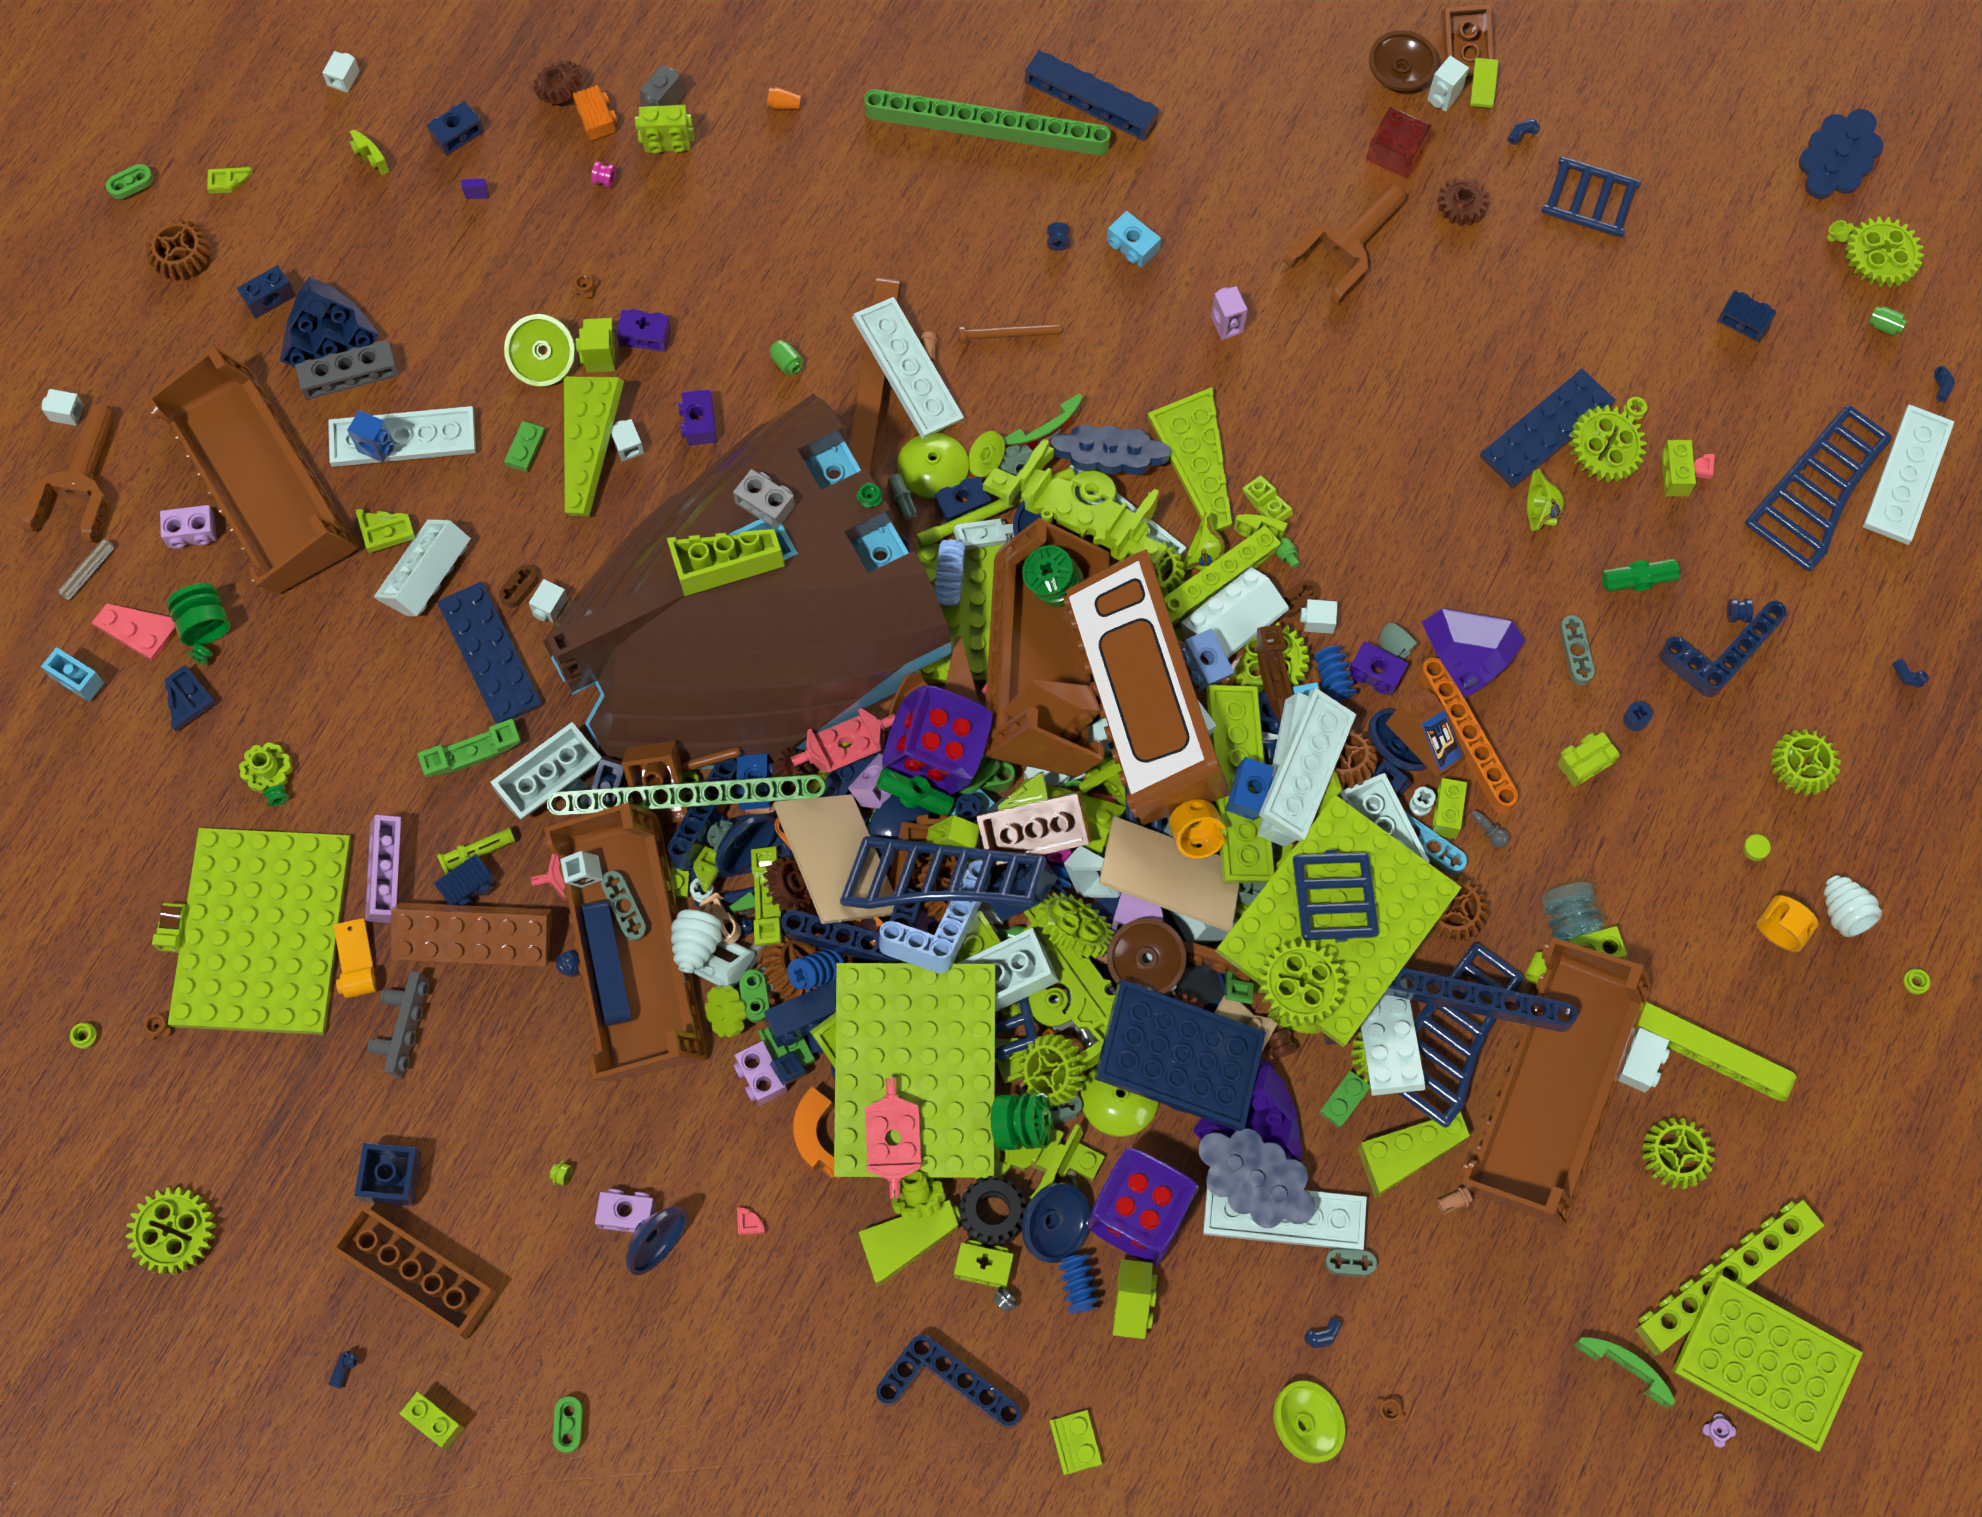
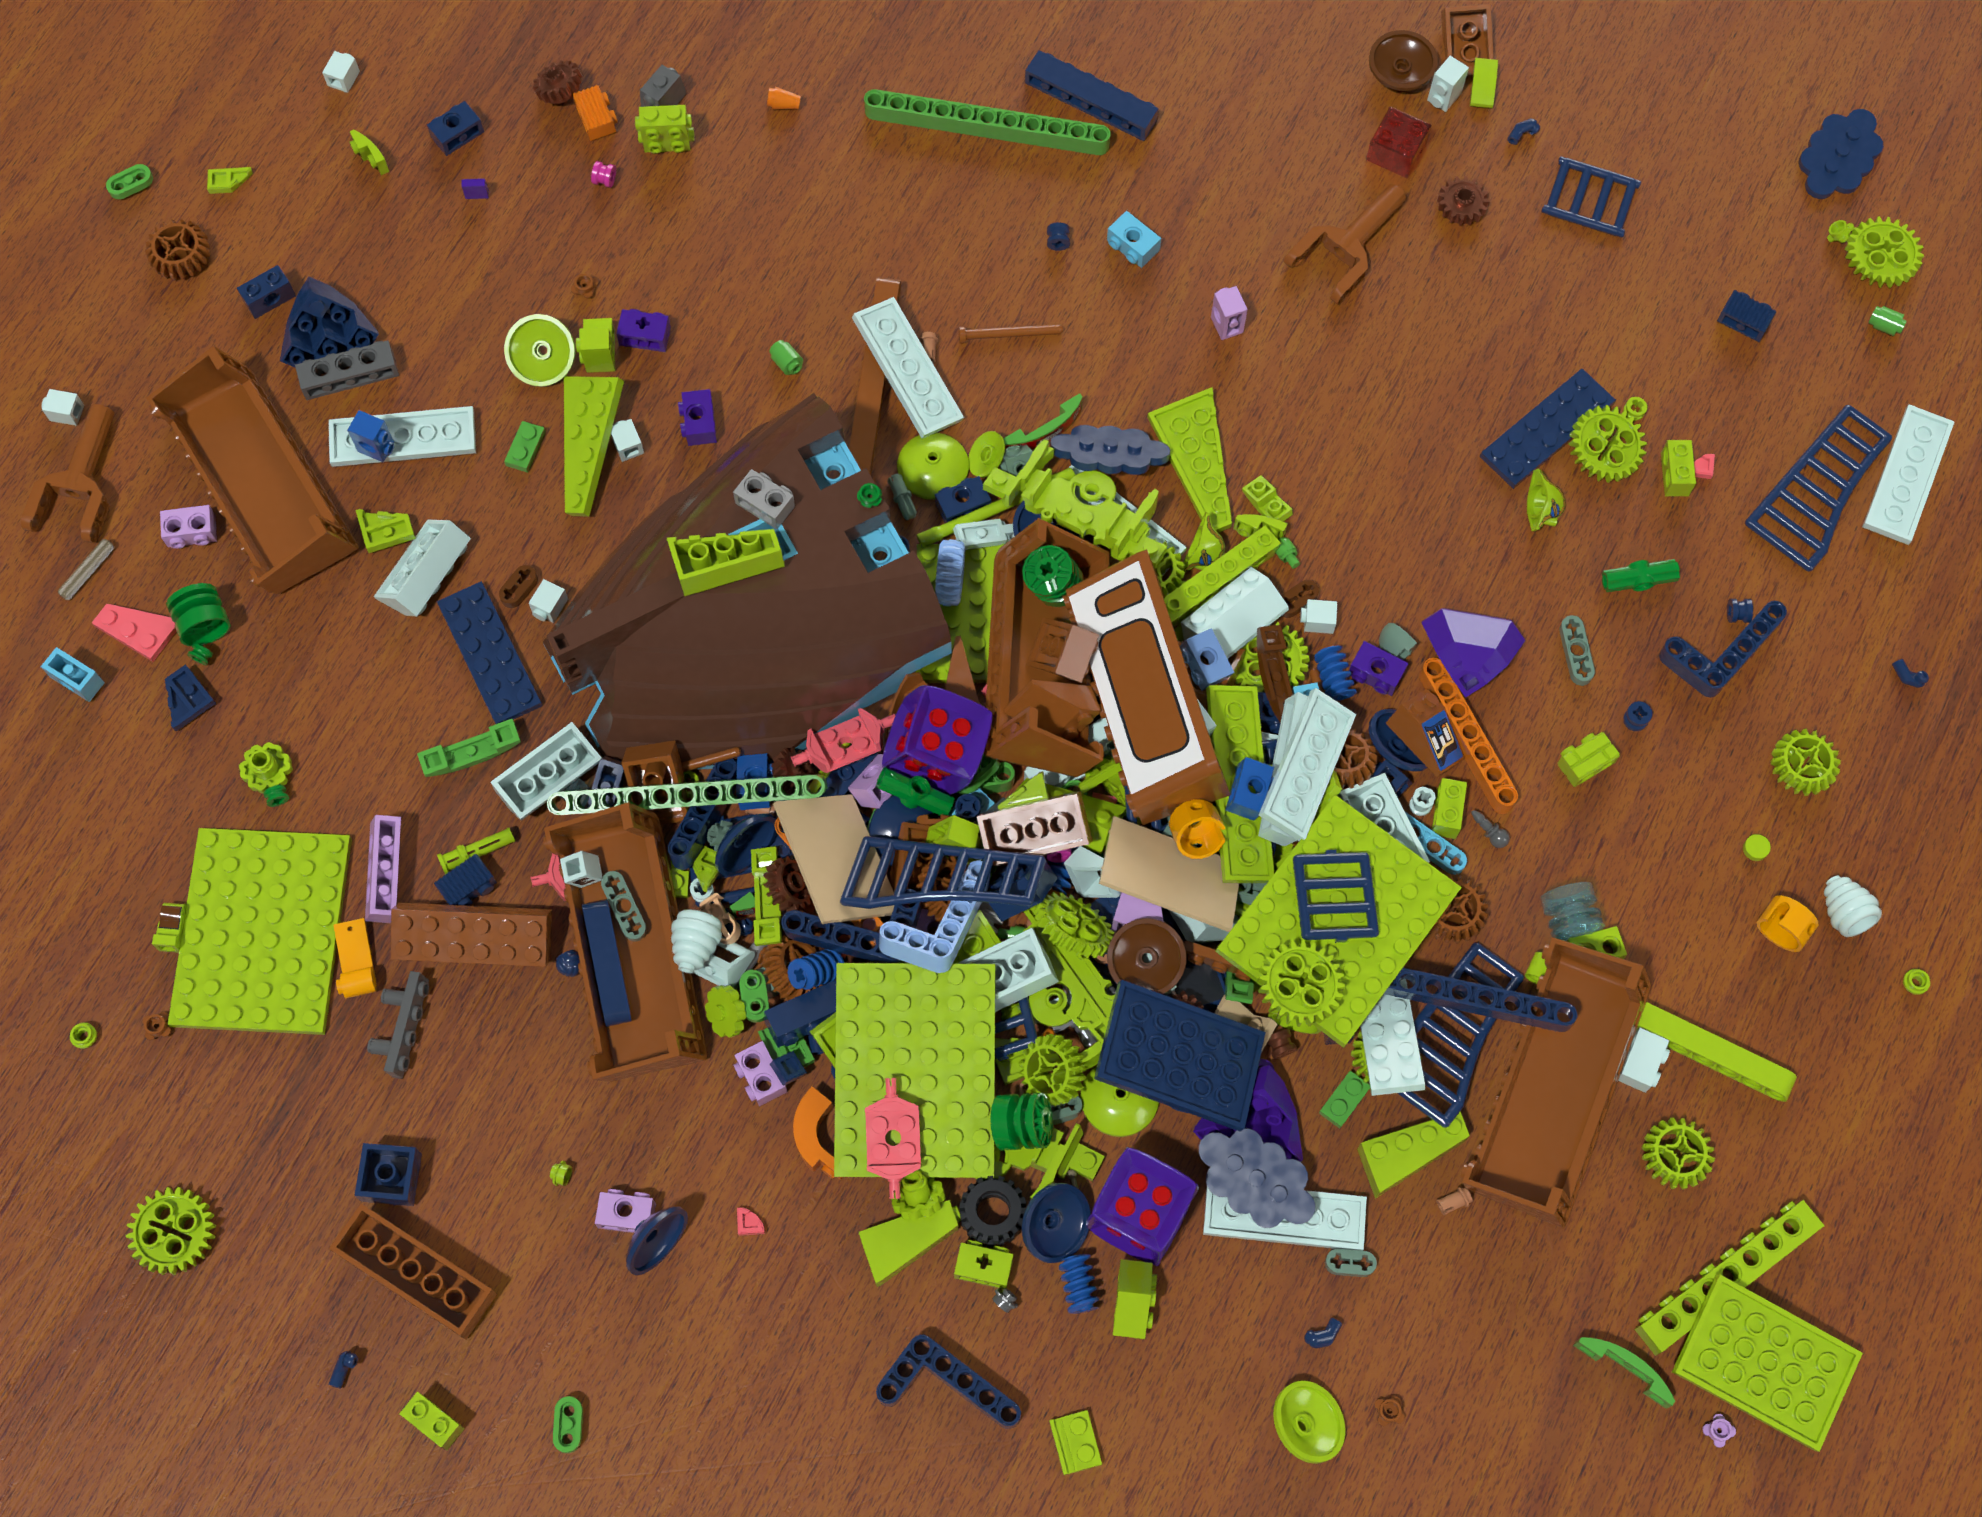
(1063, 649): none -> dark orange slope
(1945, 382): dark blue arm -> none

